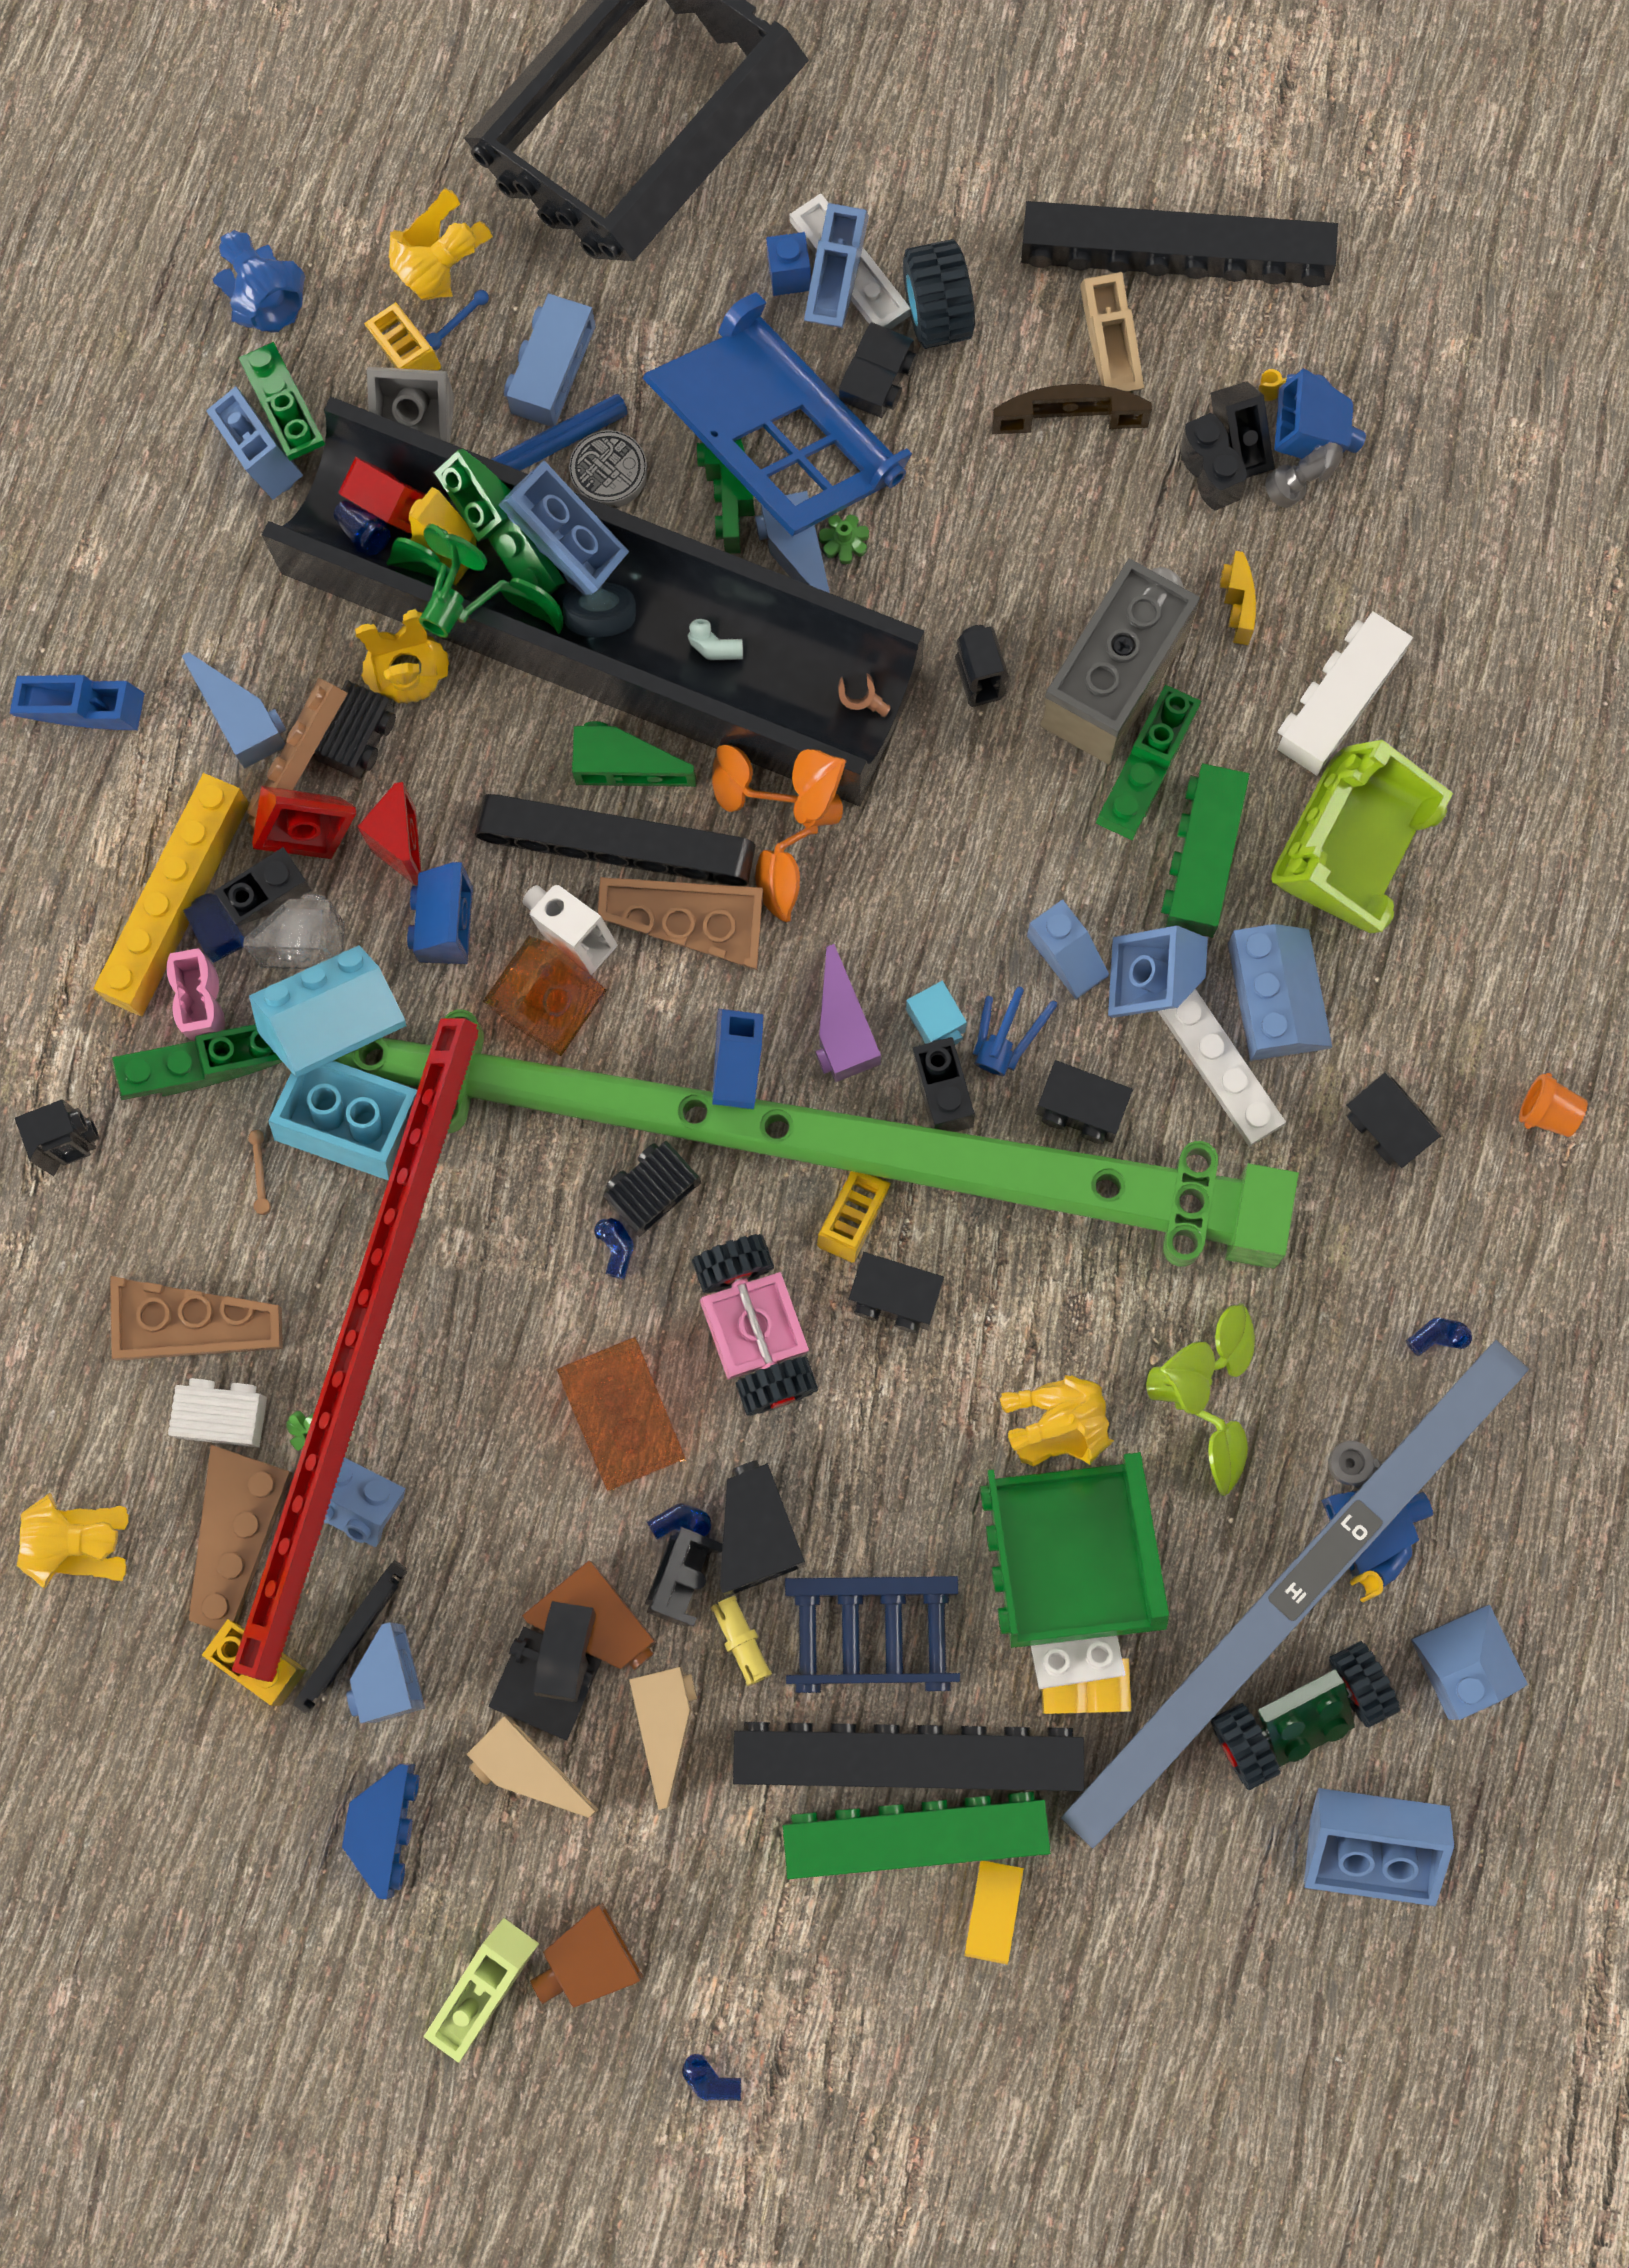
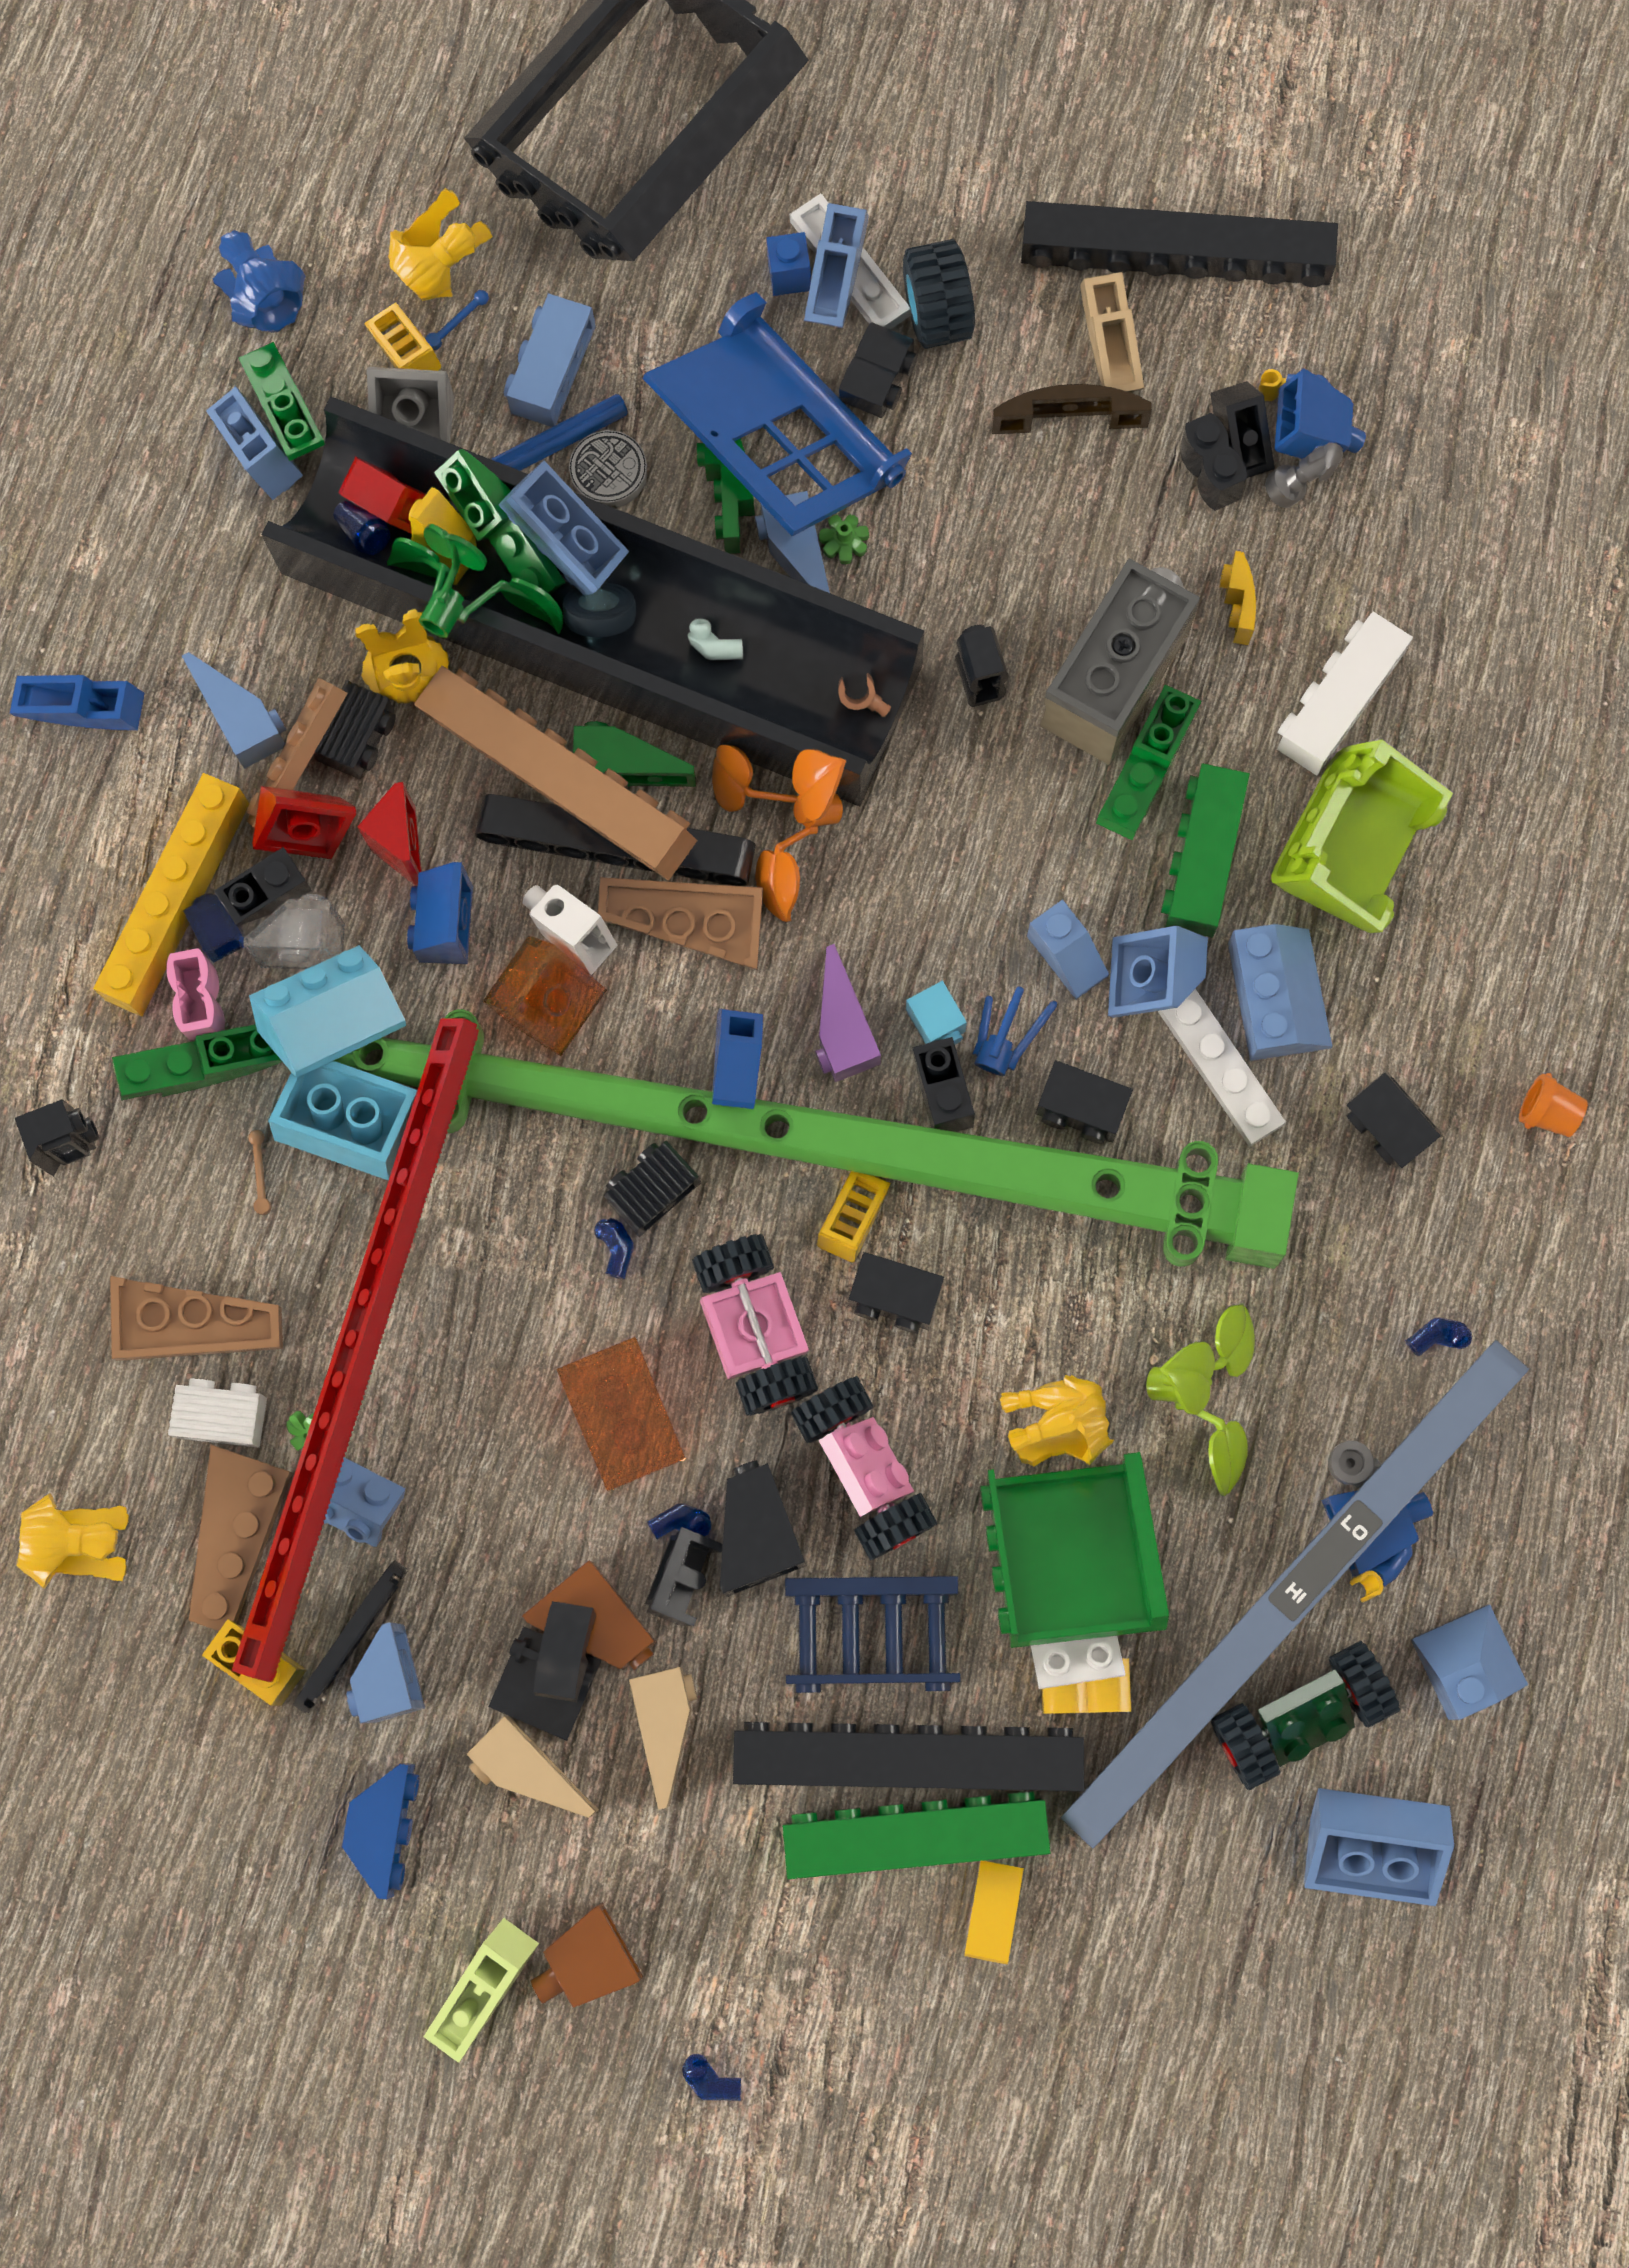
(556, 772): none -> medium nougat brick
(741, 1640): light yellow pin -> none
(865, 1466): none -> plate

